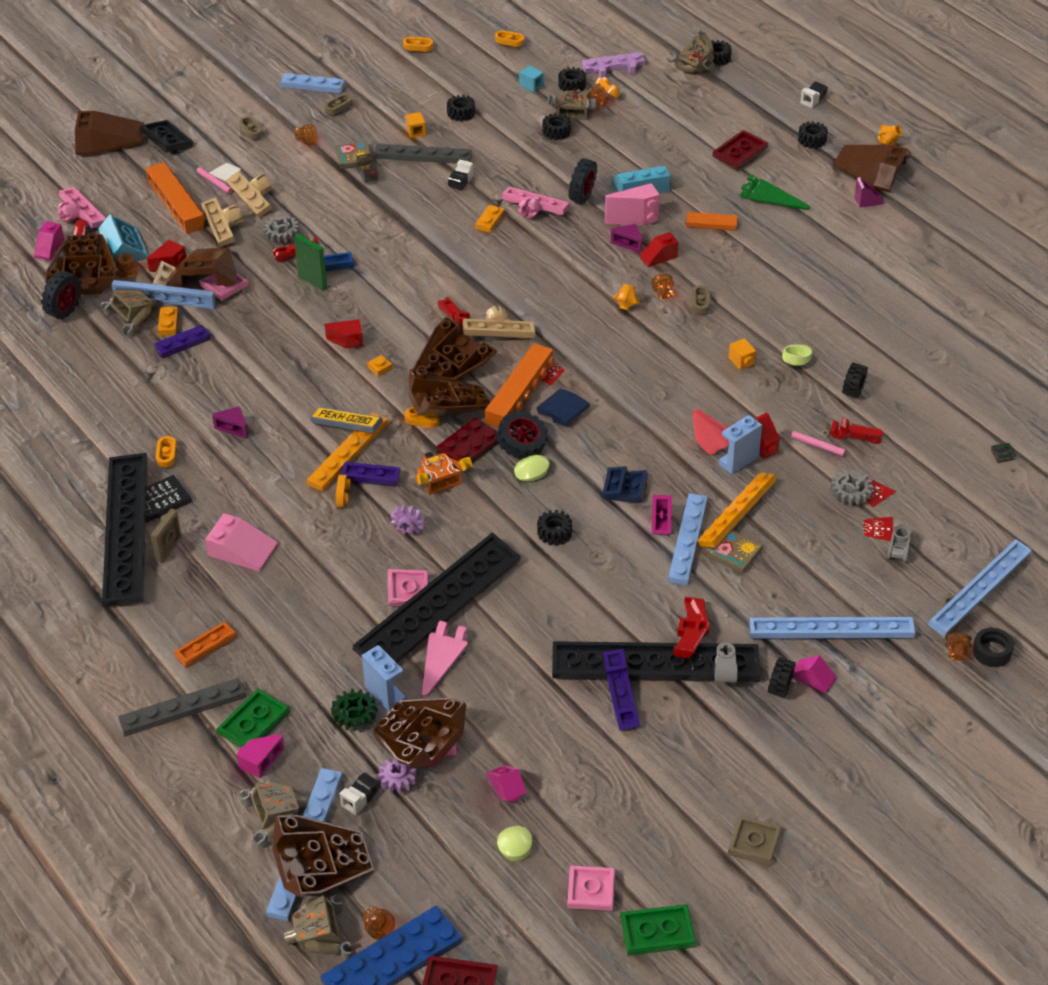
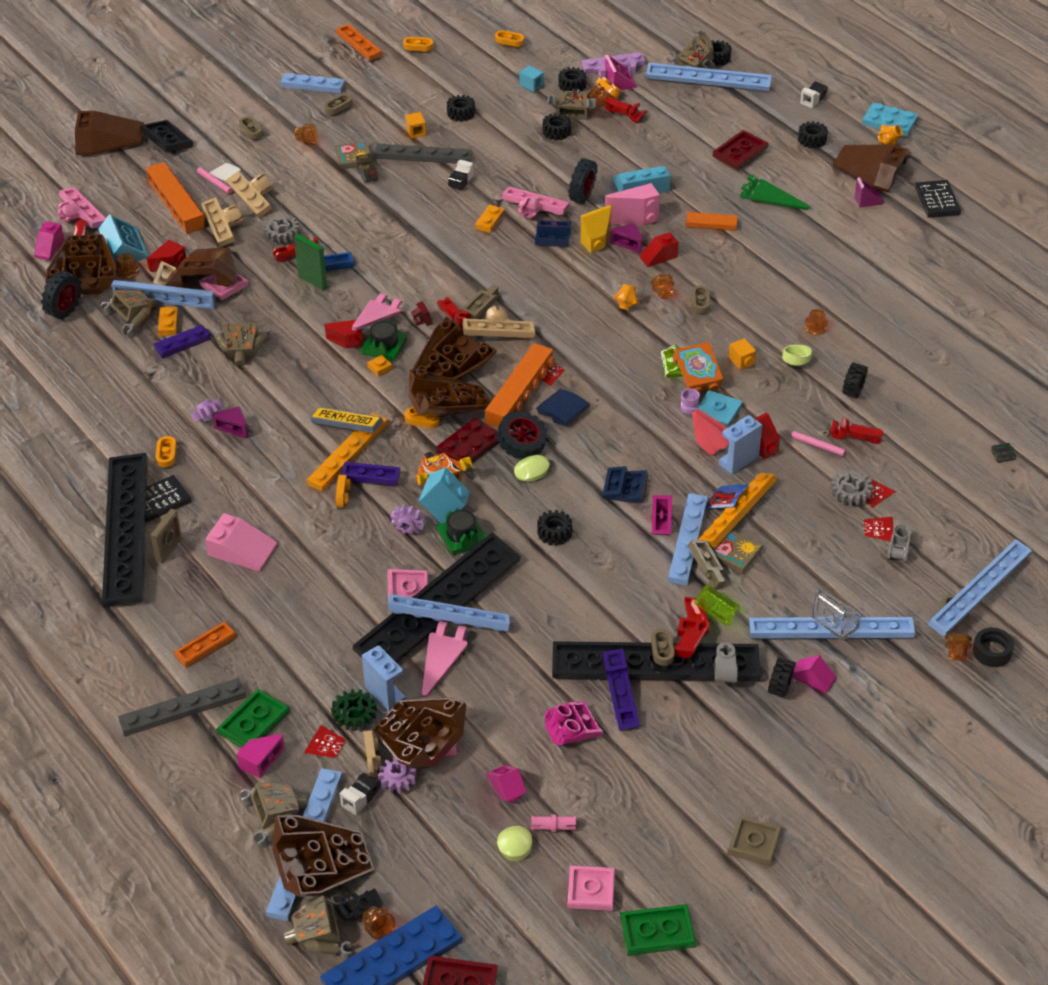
(206, 410): none -> lavender gear
(241, 340): none -> dark tan torso
(325, 743): none -> red sticker
(356, 907): none -> black piece
(359, 42): none -> orange plate
(371, 746): none -> tan hinge
(377, 311): none -> bright pink flag
(383, 341): none -> piece
(421, 315): none -> dark red tile
(443, 494): none -> medium azure slope
(448, 612): none -> light blue plate
(462, 528): none -> piece
(481, 302): none -> dark tan hinge
(553, 233): none -> dark blue slope
(553, 822): none -> bright pink pin
(571, 723): none -> dark pink slope
(596, 228): none -> yellow slope
(618, 74): none -> dark pink slope
(625, 108): none -> red piece
(662, 651): none -> dark tan plate
(670, 368): none -> clear neon green slope
(690, 400): none -> lavender wheel
(699, 367): none -> panel
(707, 562): none -> dark tan hinge
(708, 76): none -> light blue plate
(716, 604): none -> clear neon green slope
(720, 407): none -> medium azure plate
(726, 496): none -> sticker
(816, 322): none -> clear orange piece
(835, 615): none -> clear slope
(881, 114): none -> medium azure plate
(937, 198): none -> black tile

